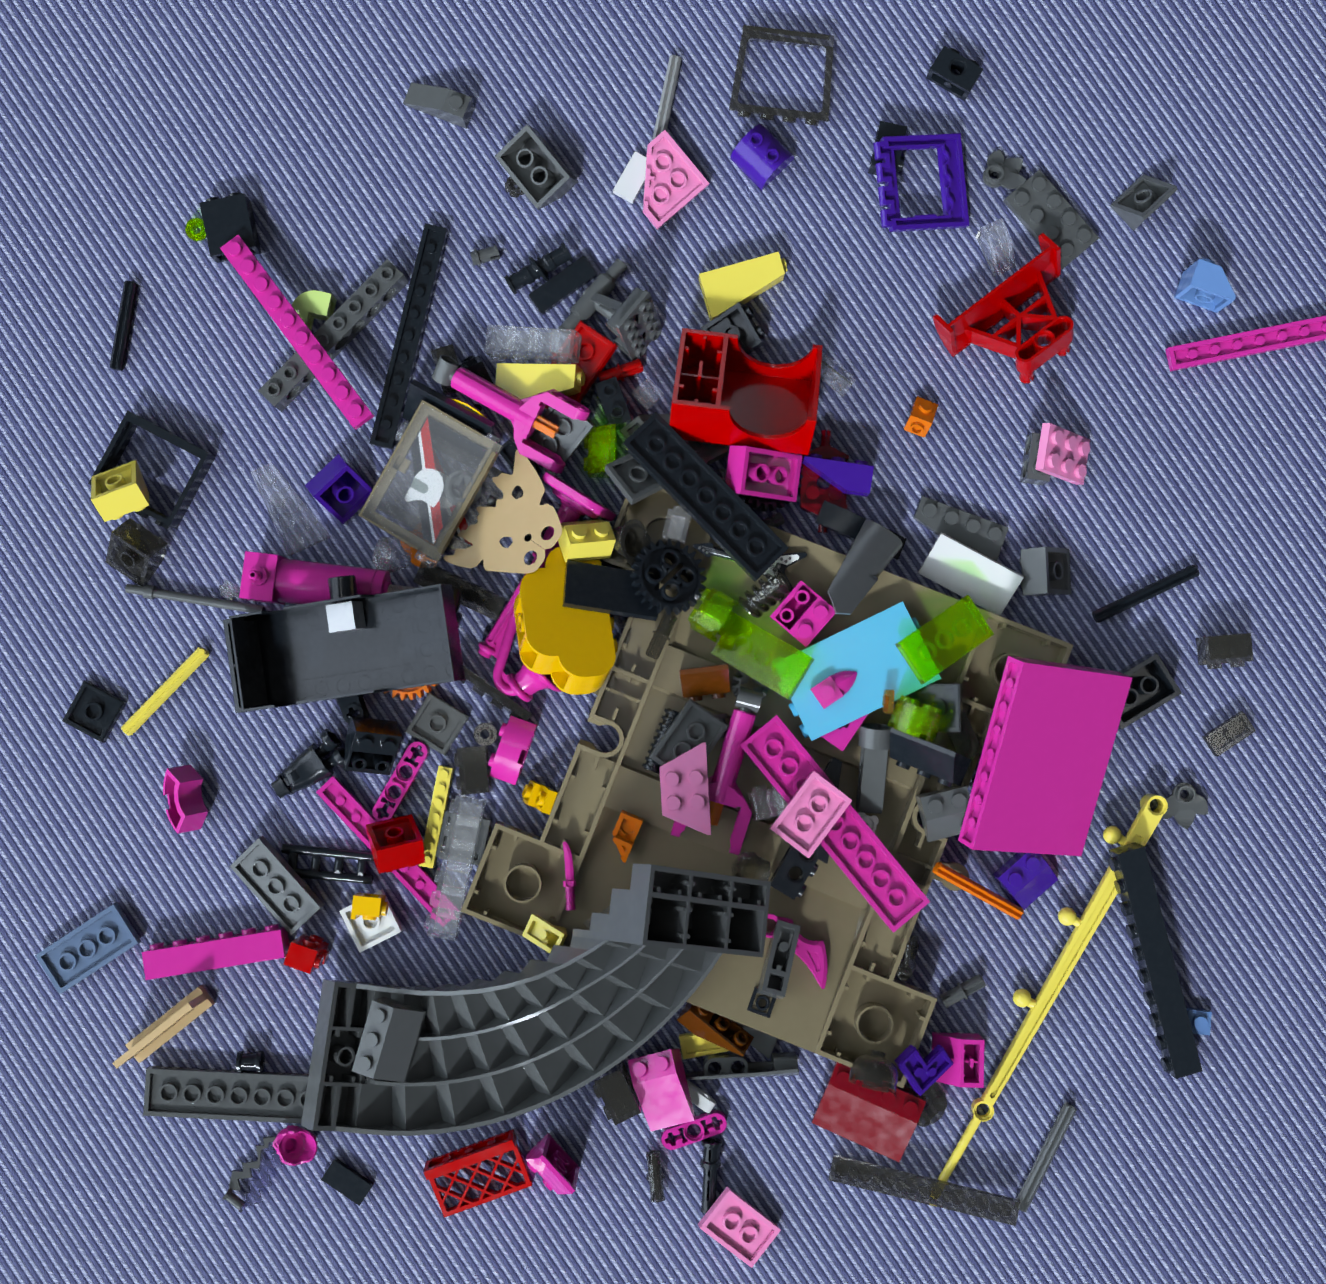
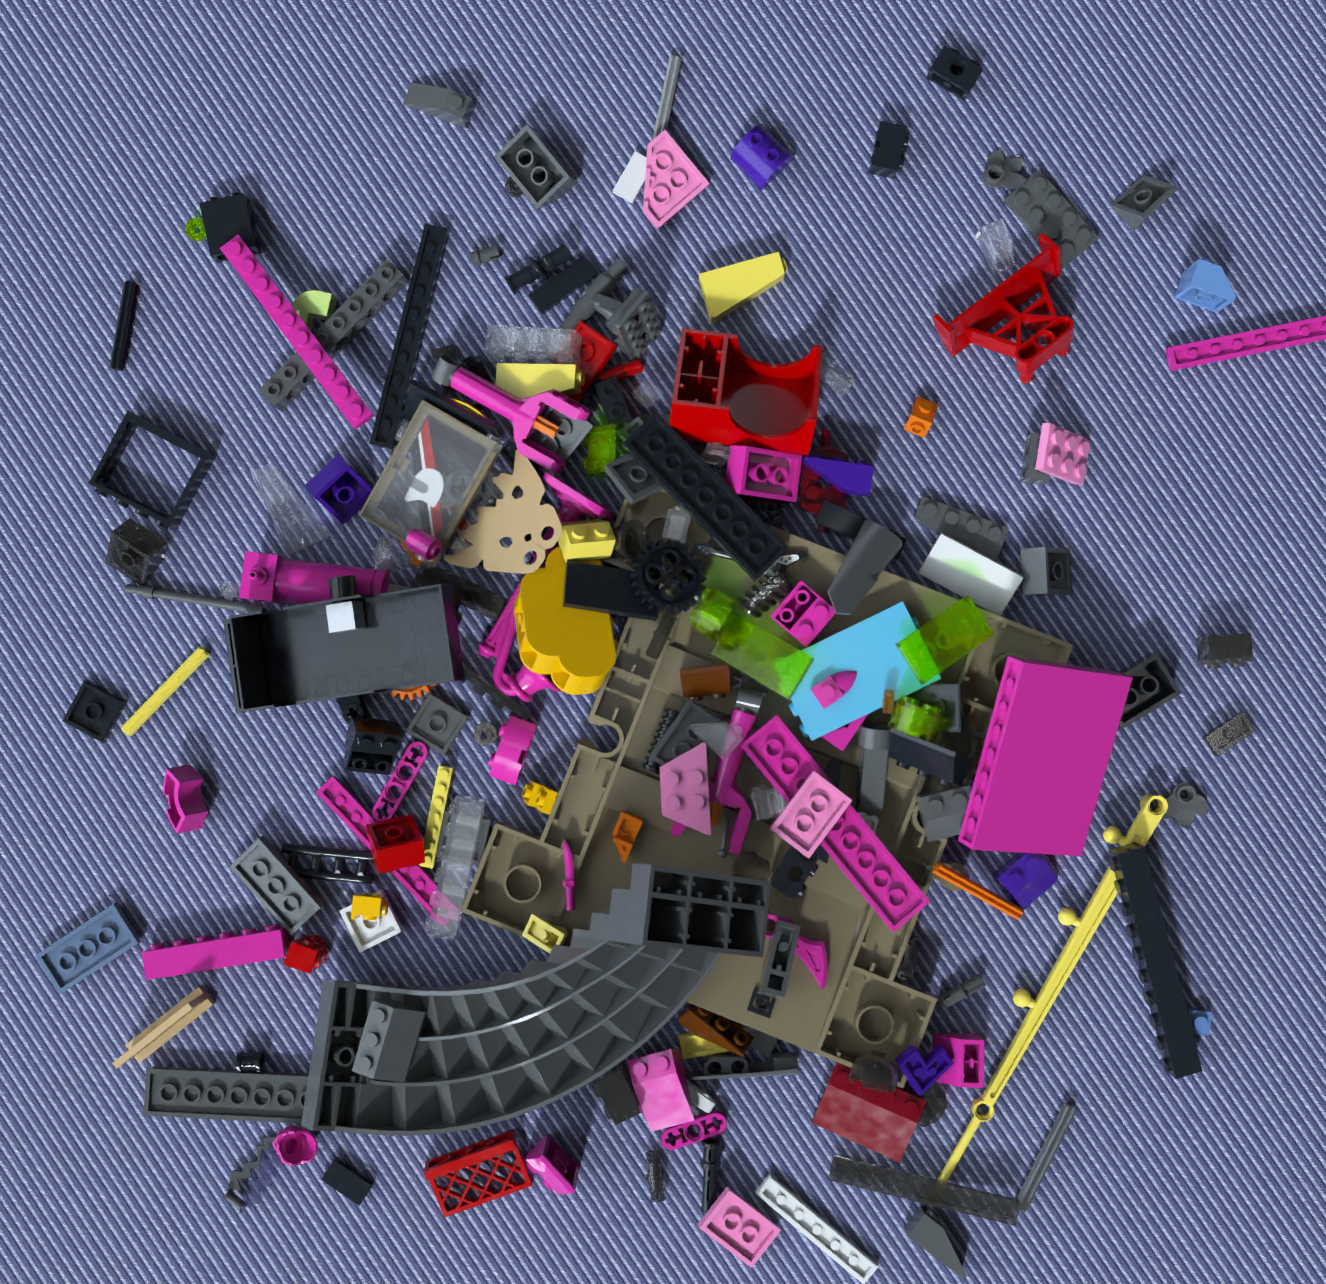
(119, 491): light yellow slope -> none
(310, 766): black piece -> none
(423, 544): none -> dark pink brick
(473, 770): clear smoke brick -> none
(716, 454): none -> clear plate
(718, 735): none -> clear slope
(727, 814): none -> dark grey hinge
(739, 321): black plate -> none
(791, 38): clear smoke windscreen -> none
(816, 1228): none -> white tile
(929, 1233): none -> dark grey slope
(951, 182): dark purple hinge -> none
(1145, 593): black axle -> none

